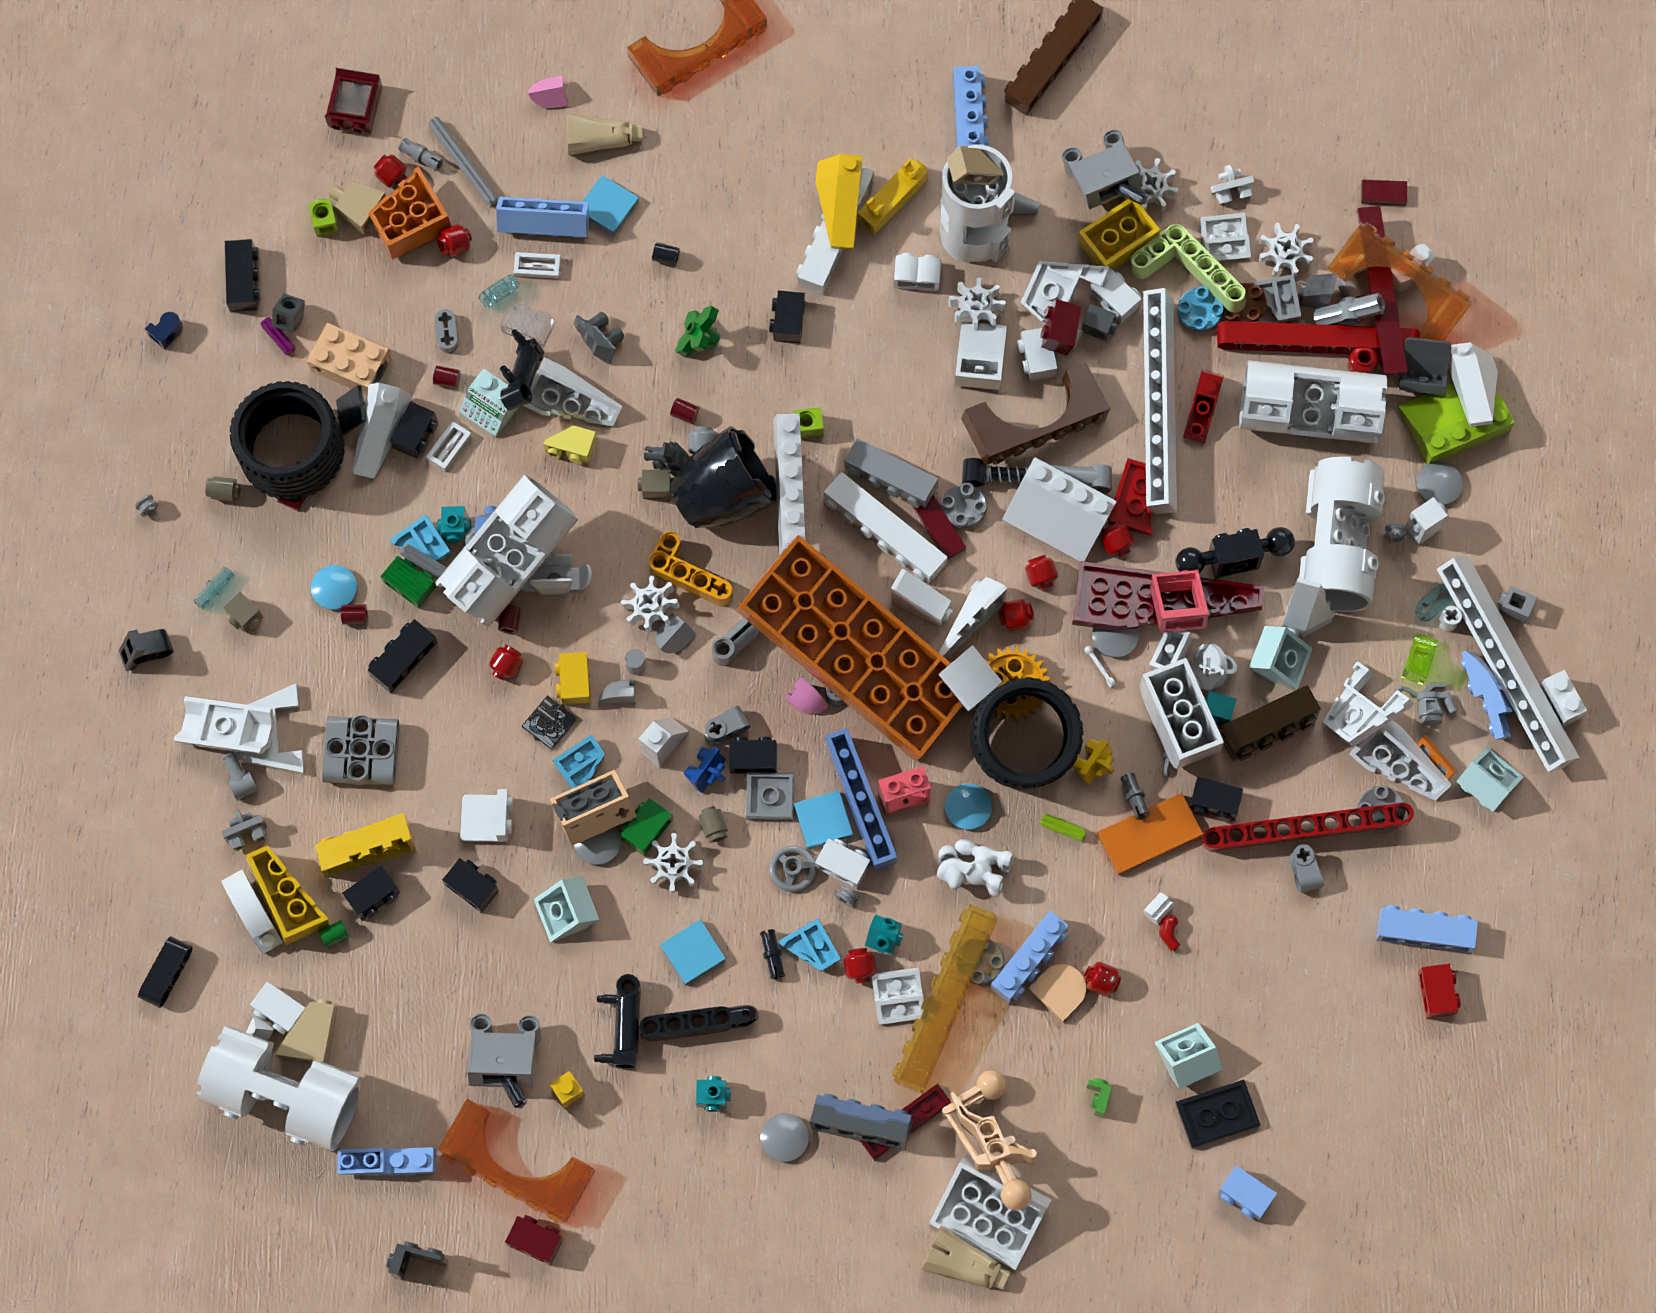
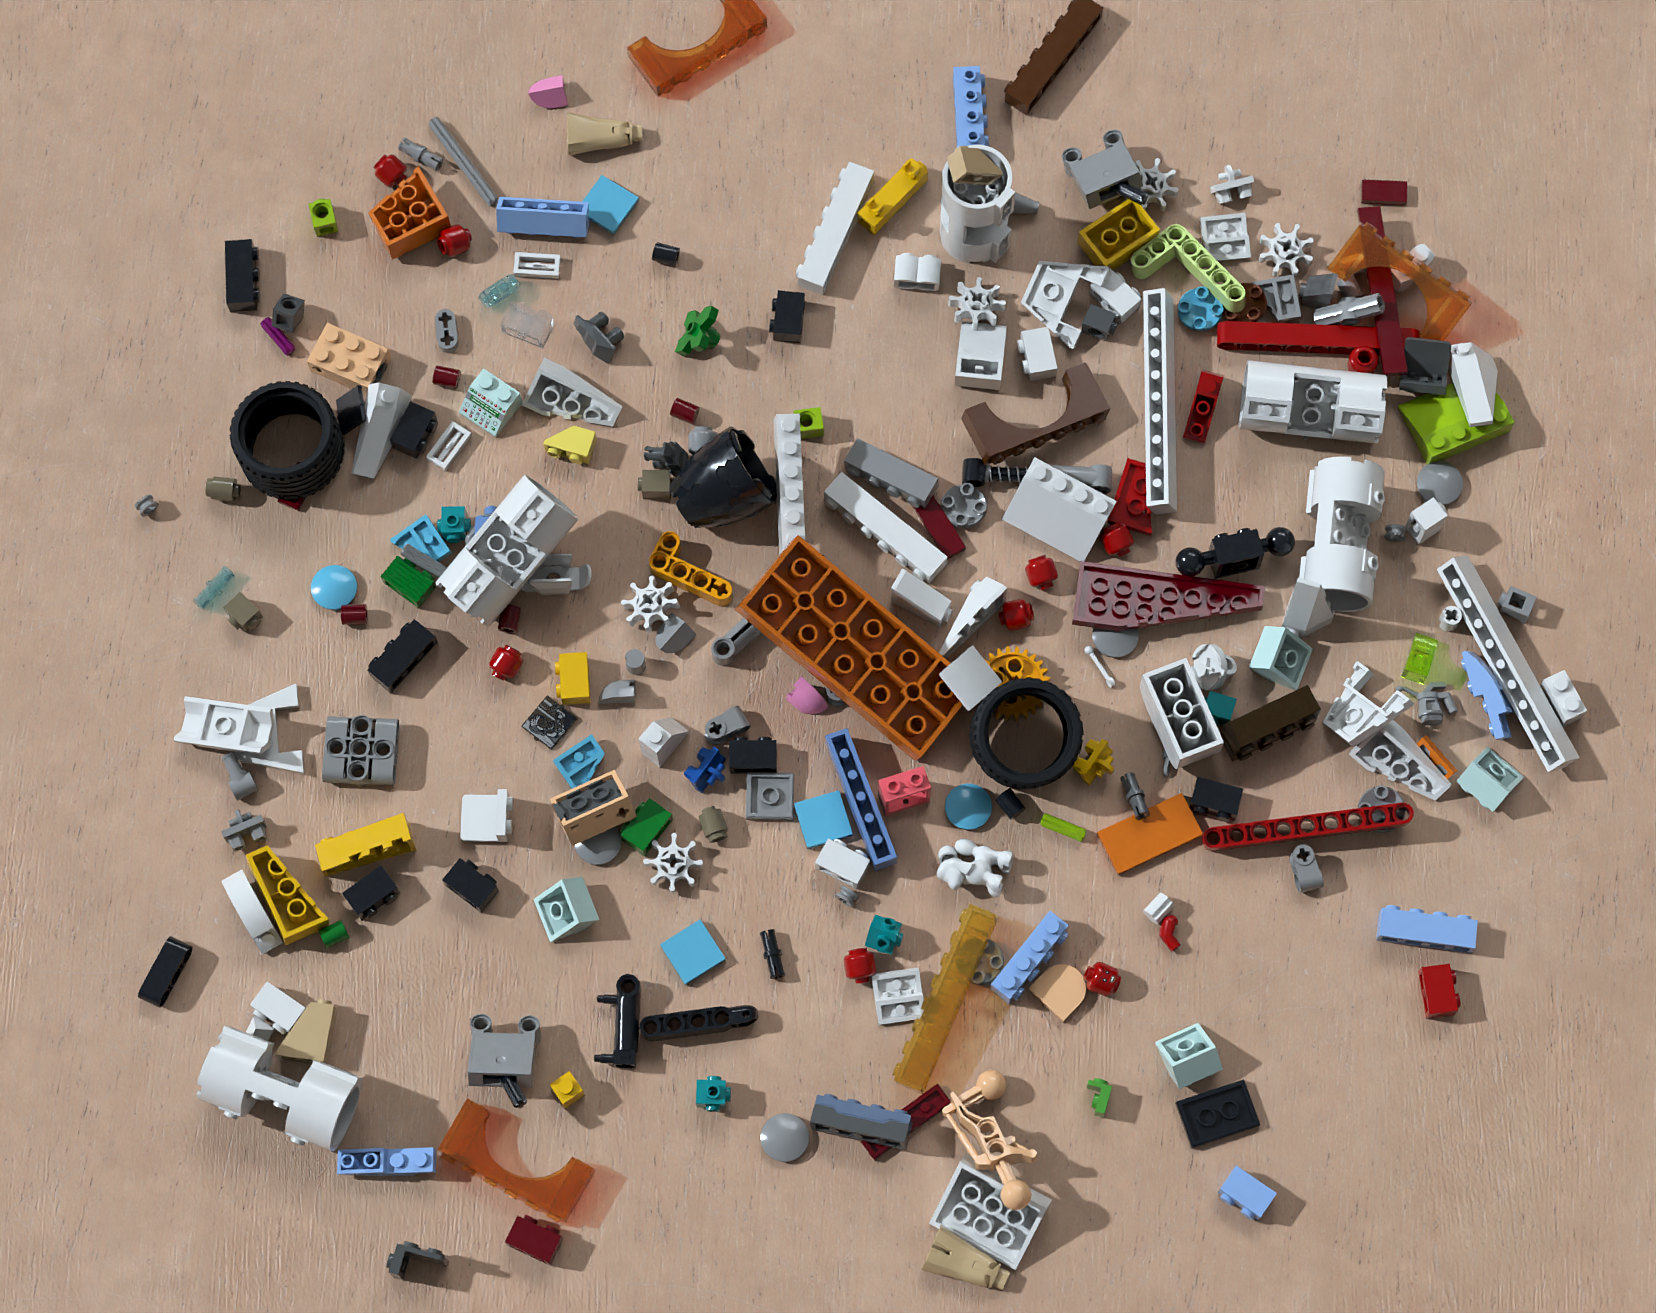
(144, 647): black tile -> none
(166, 330): dark blue leg -> none
(353, 101): dark red window -> none
(355, 204): tan torso -> none
(521, 378): black piece -> none
(792, 860): light grey piece -> none
(812, 946): medium azure wing -> none
(839, 190): yellow wedge -> none
(1010, 804): none -> black piece
(1060, 326): dark red brick -> none
(1171, 649): white brick -> none
(1182, 618): coral window -> none
(1437, 606): clear light blue beam -> none

